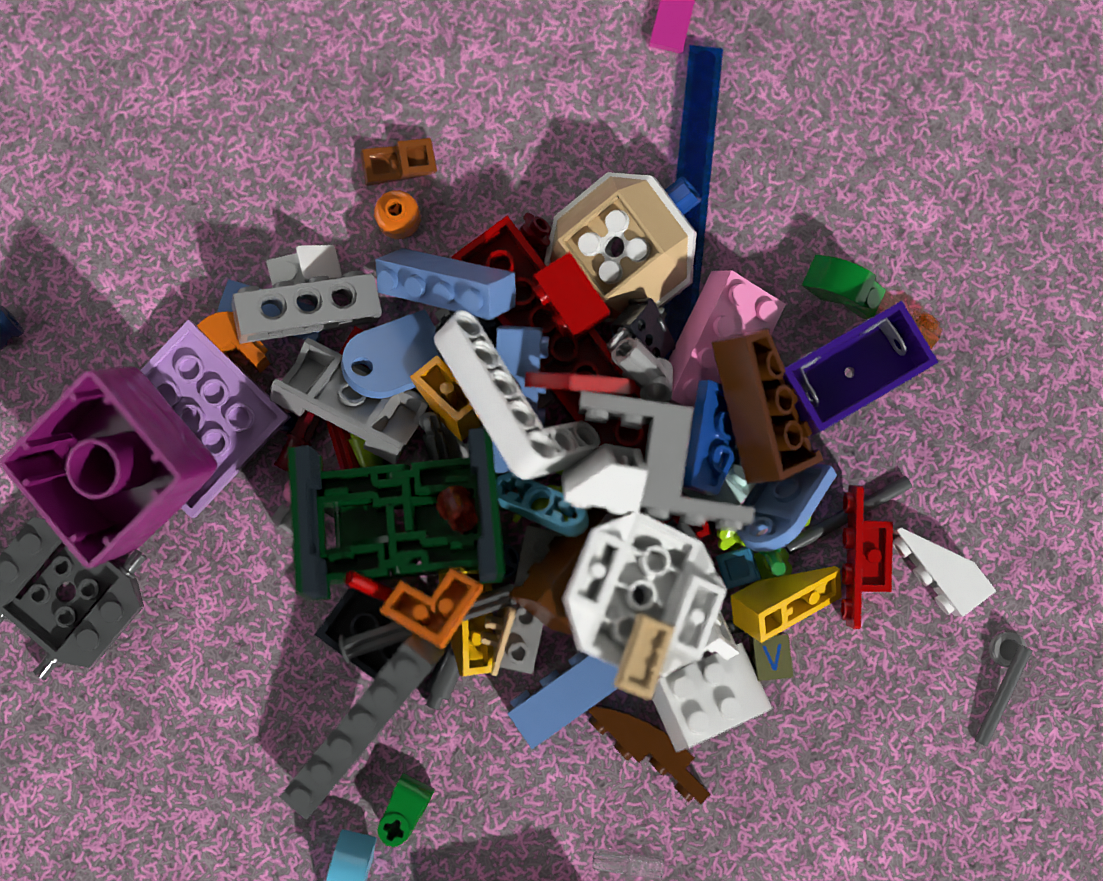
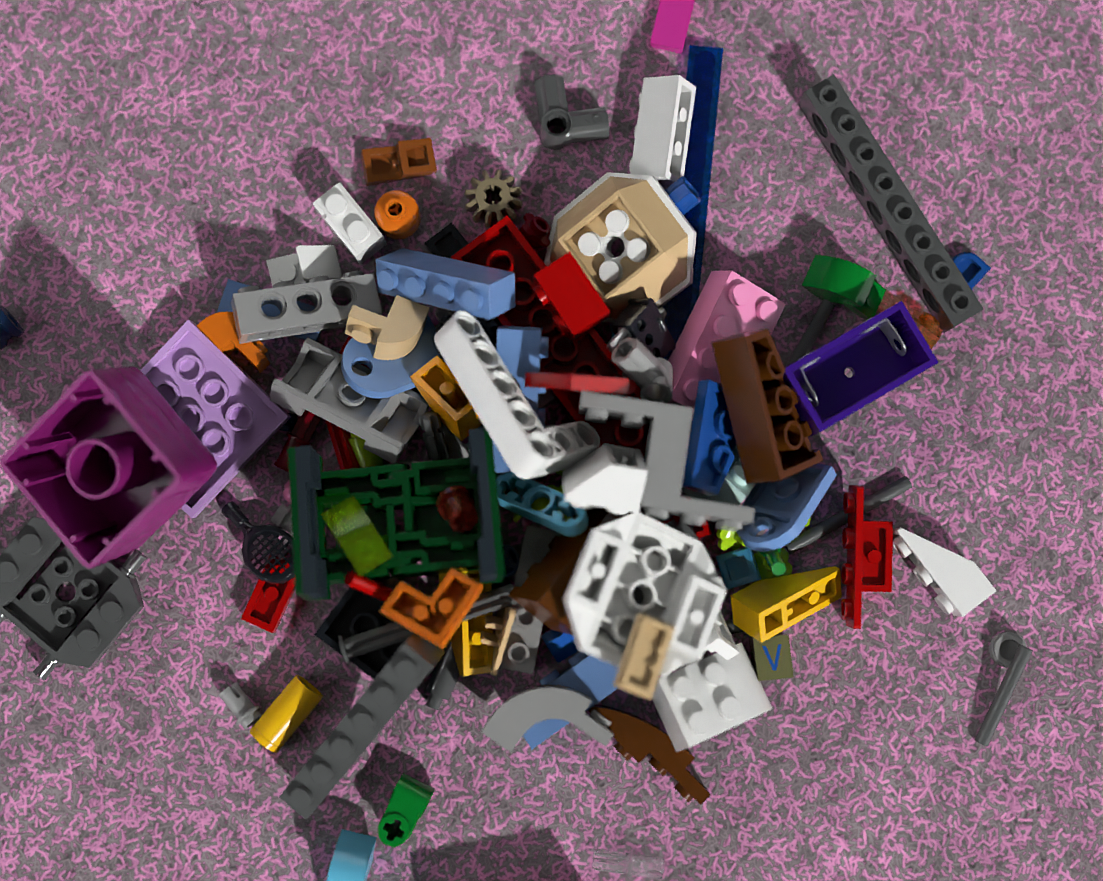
(232, 511): none -> black piece
(240, 706): none -> light grey pin
(269, 601): none -> red plate
(286, 713): none -> yellow pin
(350, 223): none -> white brick
(356, 536): none -> clear neon green slope
(393, 335): none -> tan brick
(446, 242): none -> black tile
(479, 202): none -> dark tan gear
(541, 703): none -> light grey arch
(553, 110): none -> dark grey piece
(560, 644): none -> blue tile
(663, 128): none -> white brick
(812, 331): none -> dark grey piece
(889, 204): none -> dark grey brick
(971, 267): none -> blue tile

